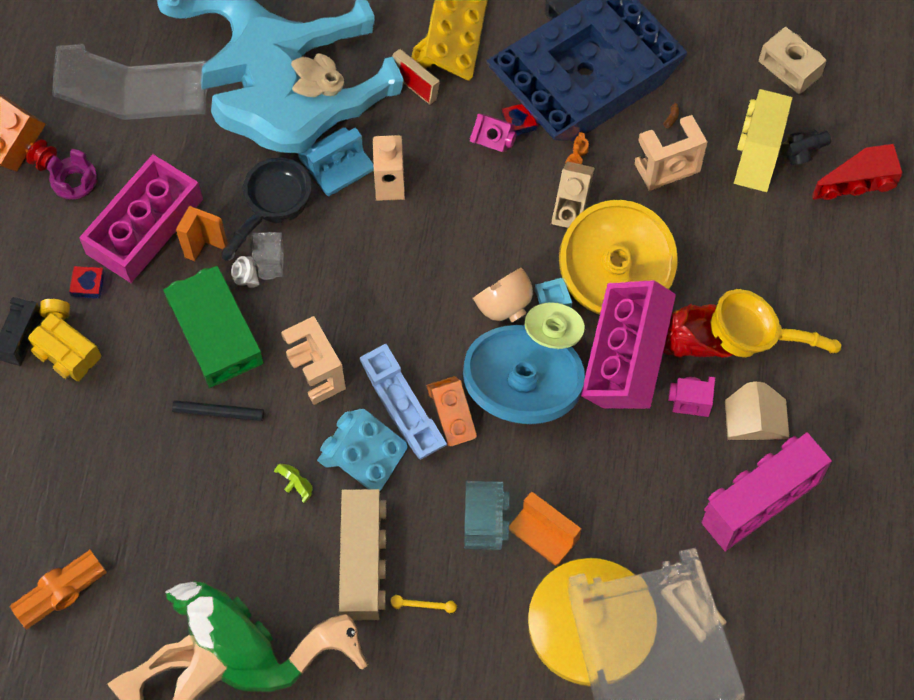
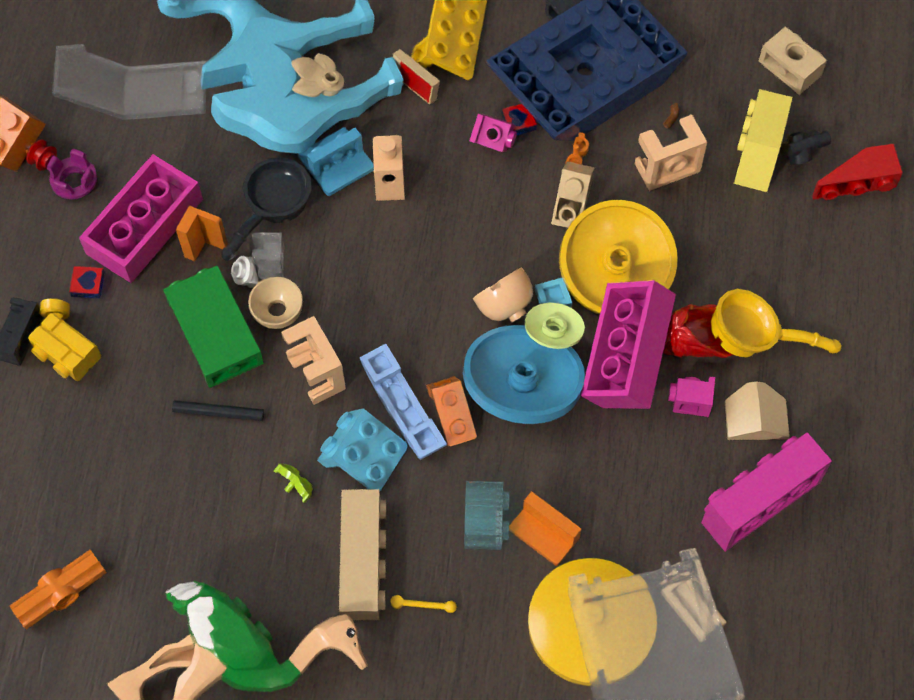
(274, 291): none -> tan piece

